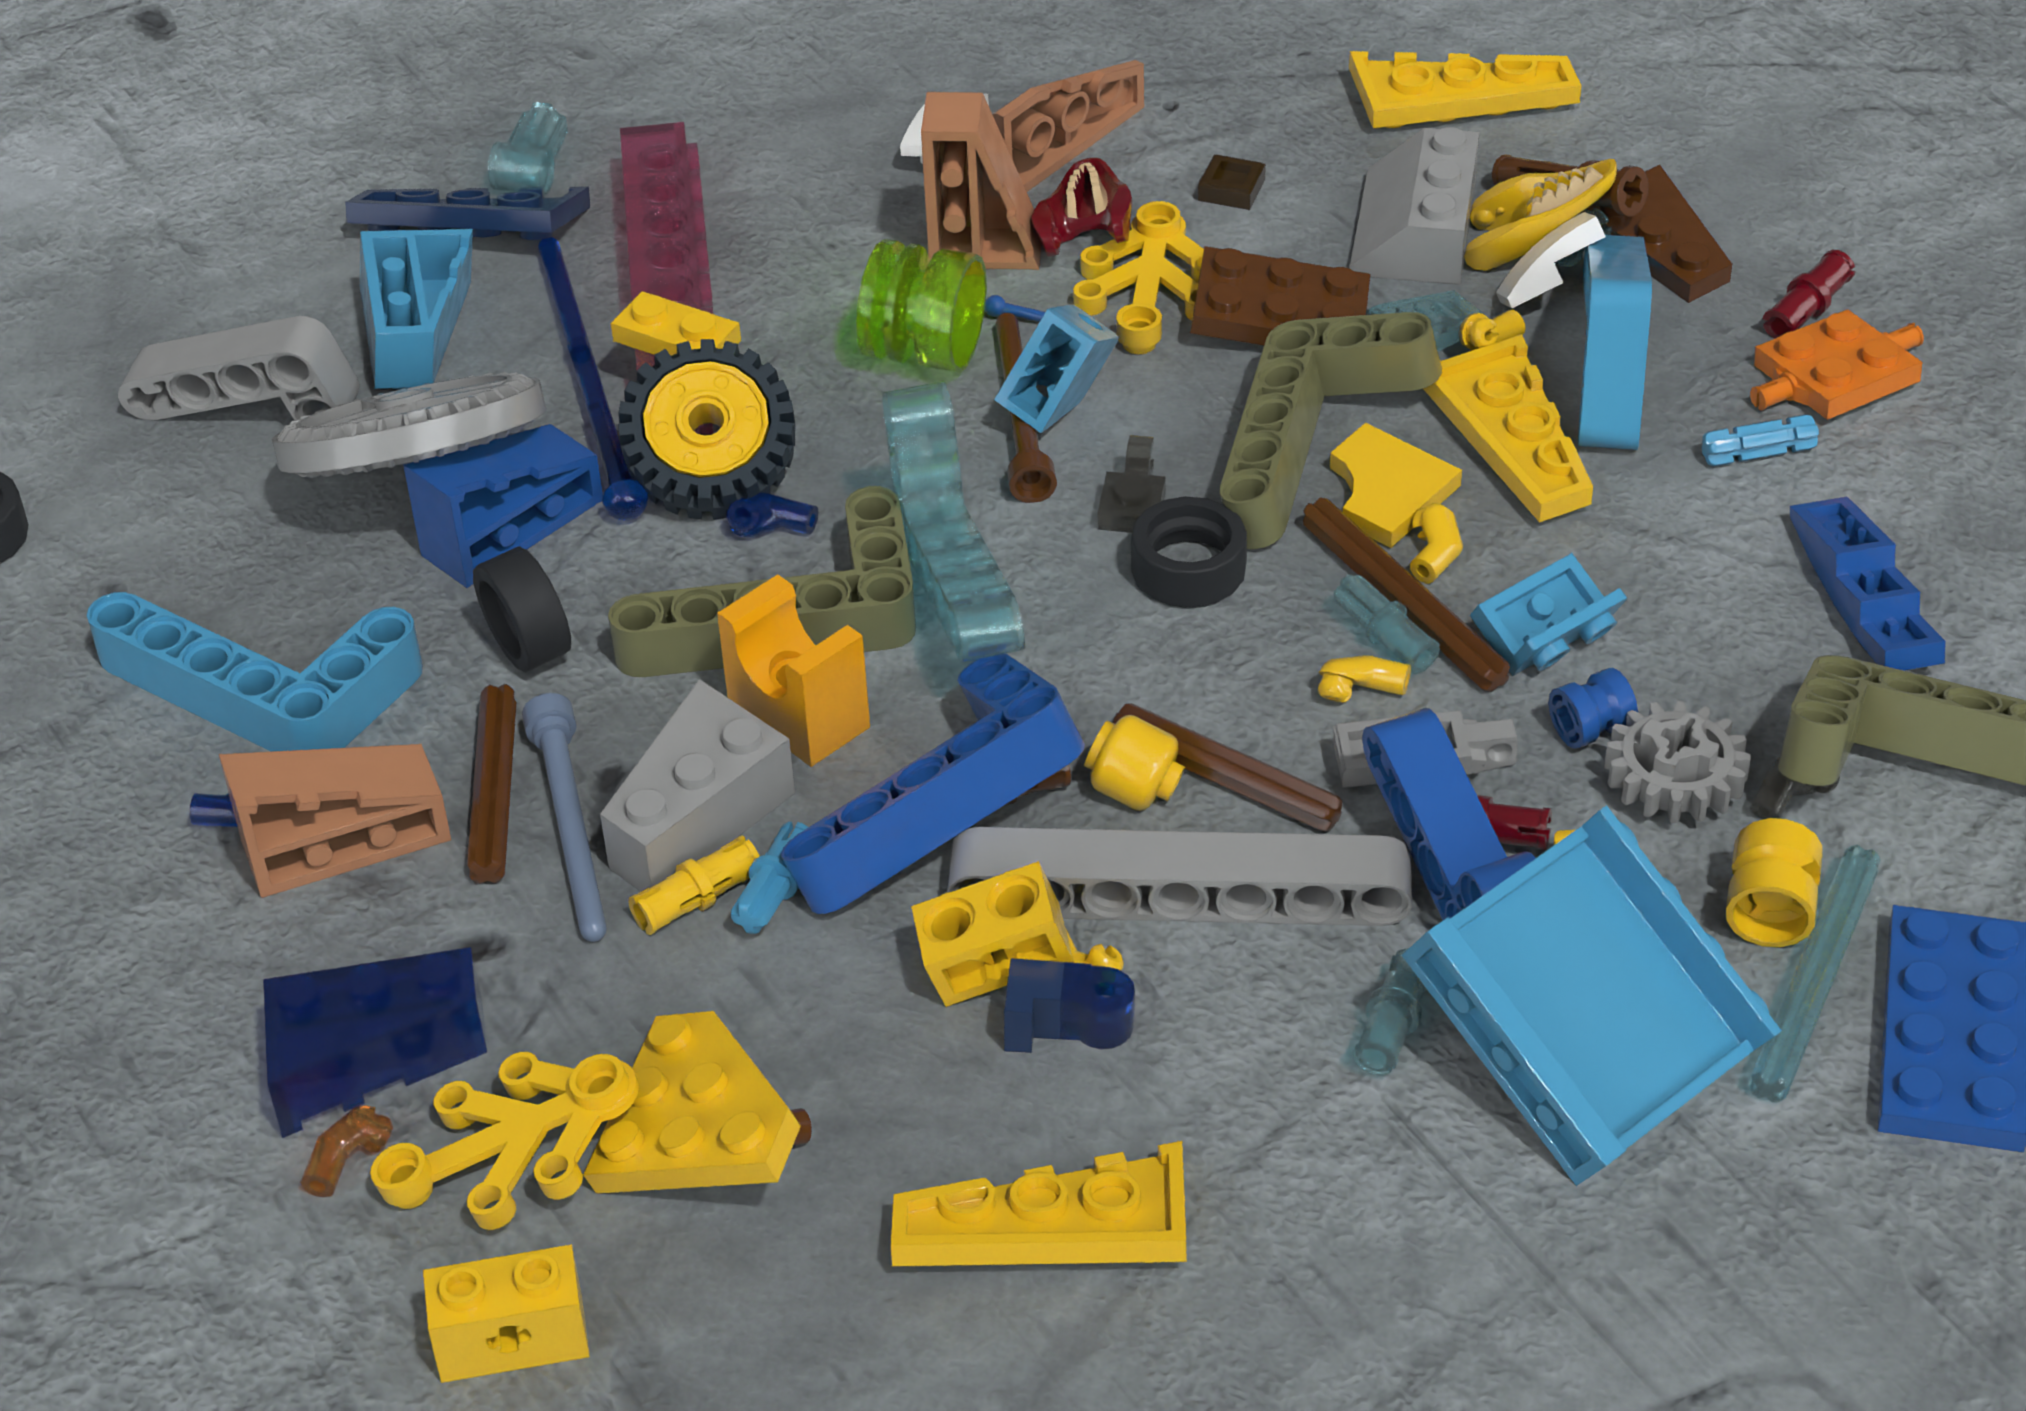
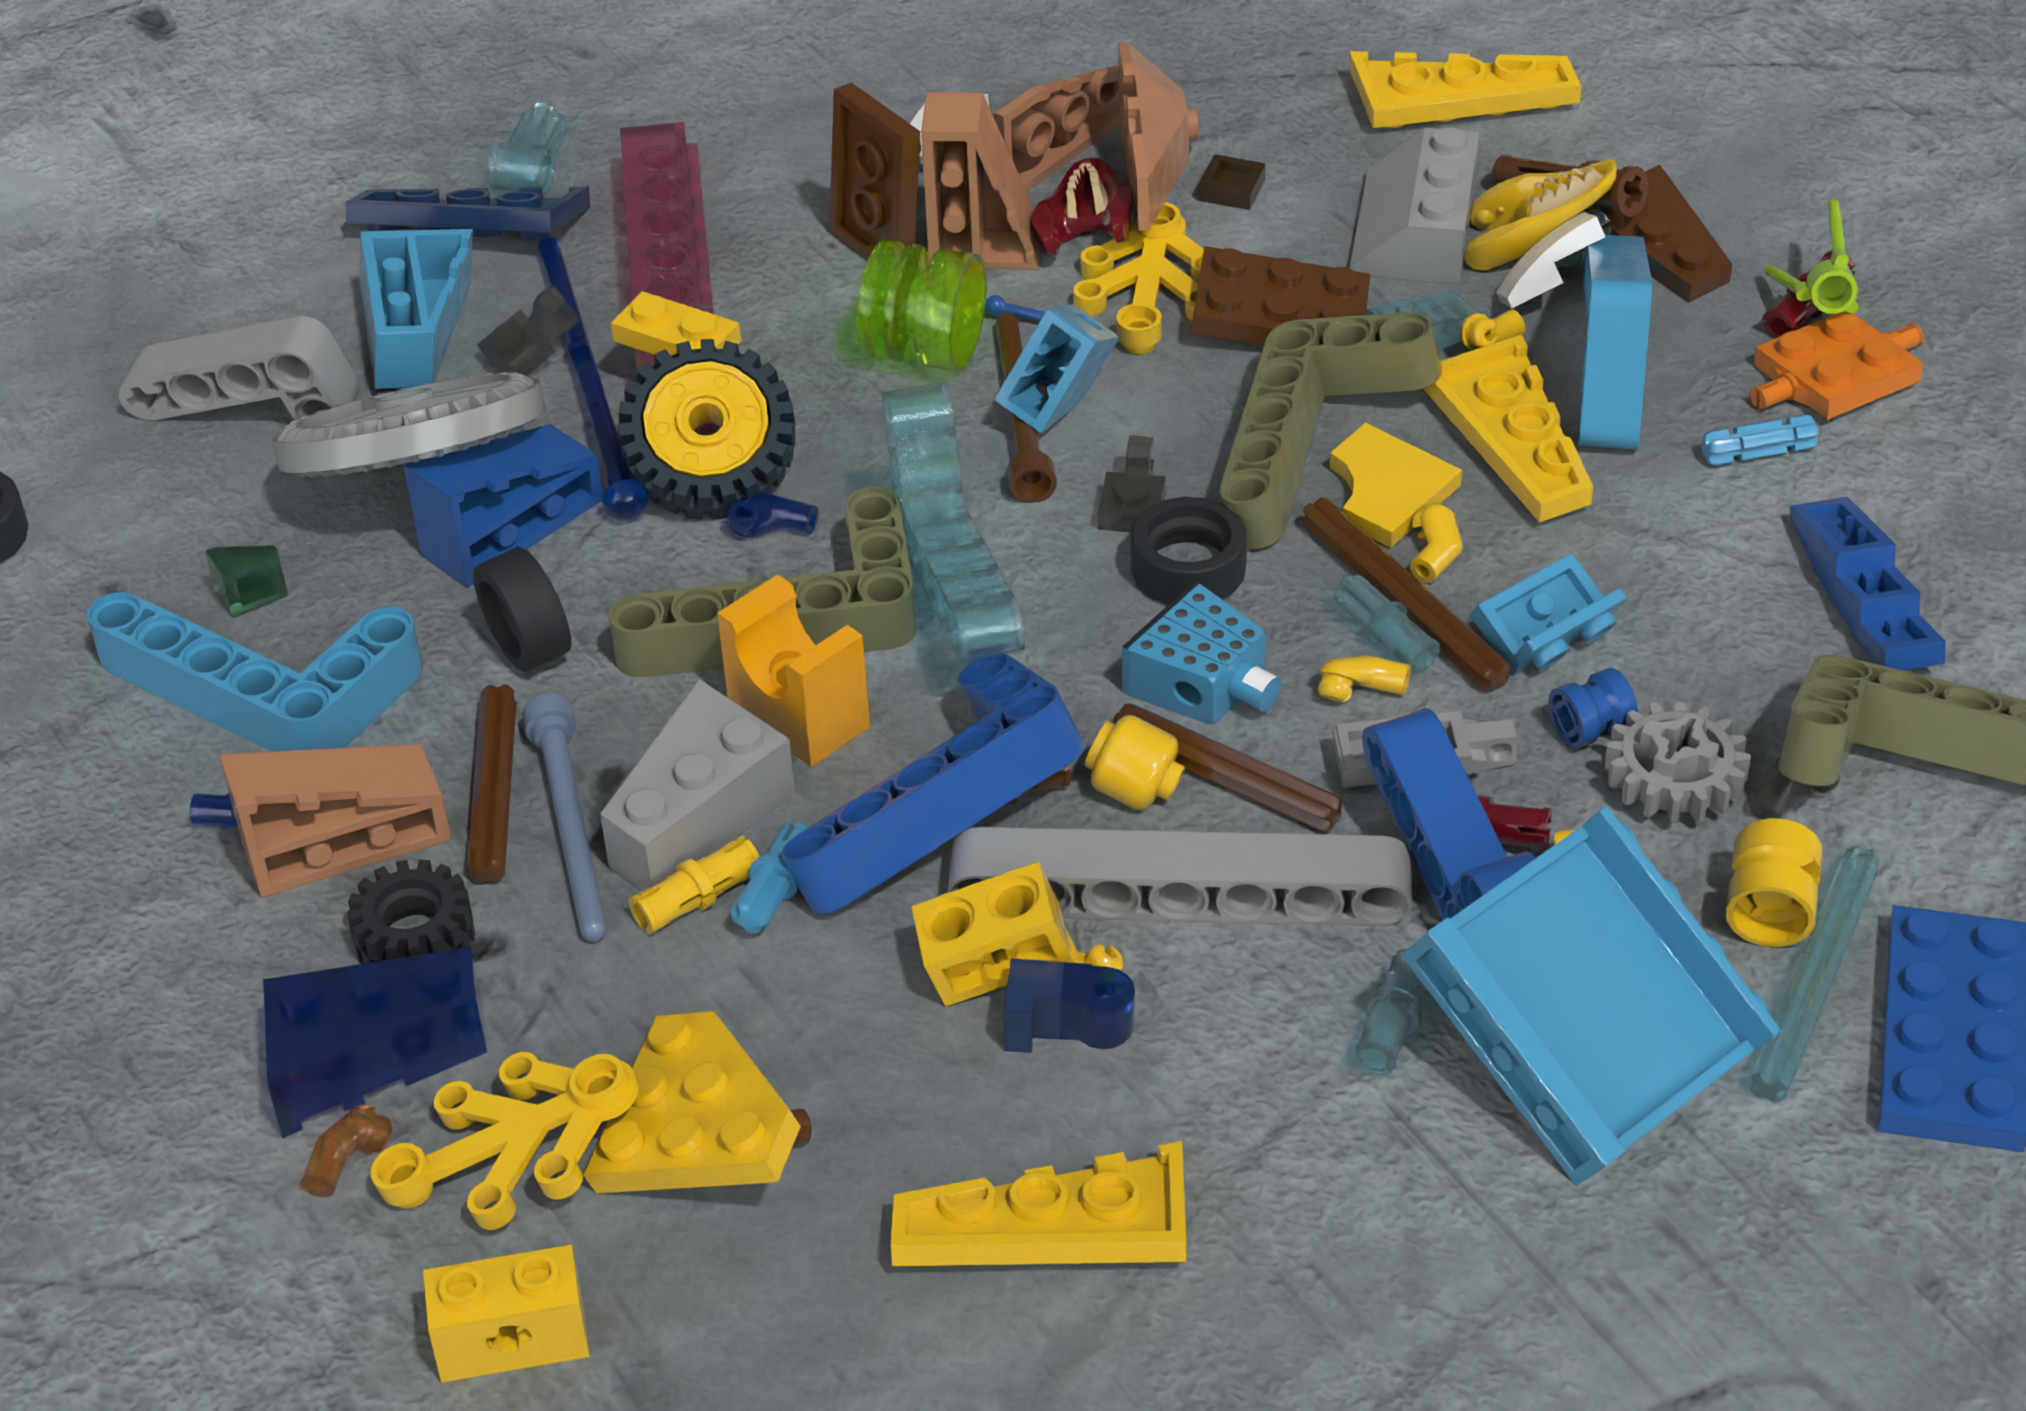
(246, 576): none -> clear green slope
(405, 895): none -> black tyre
(524, 341): none -> clear smoke plate
(872, 172): none -> reddish brown plate
(1153, 132): none -> nougat wedge
(1199, 659): none -> dark azure torso
(1830, 281): none -> lime plant

